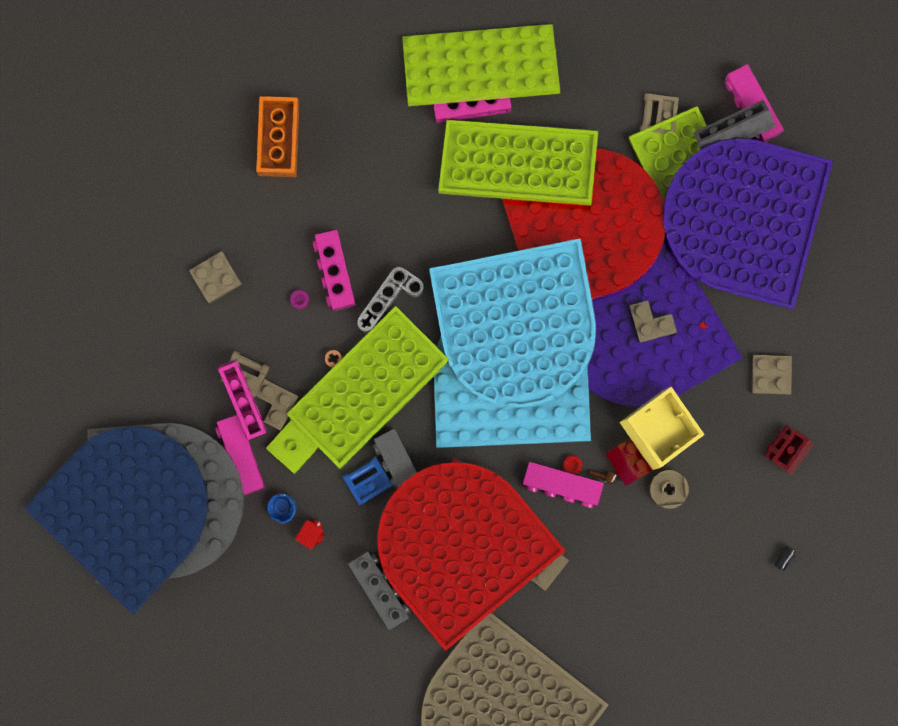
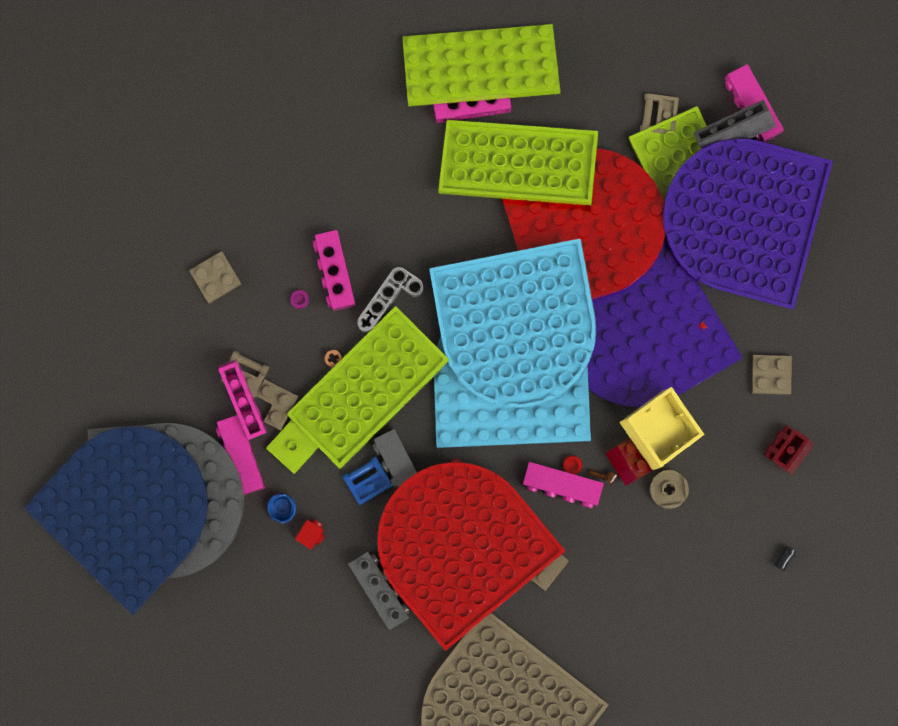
(278, 136): orange brick -> none
(650, 328): dark tan plate -> none

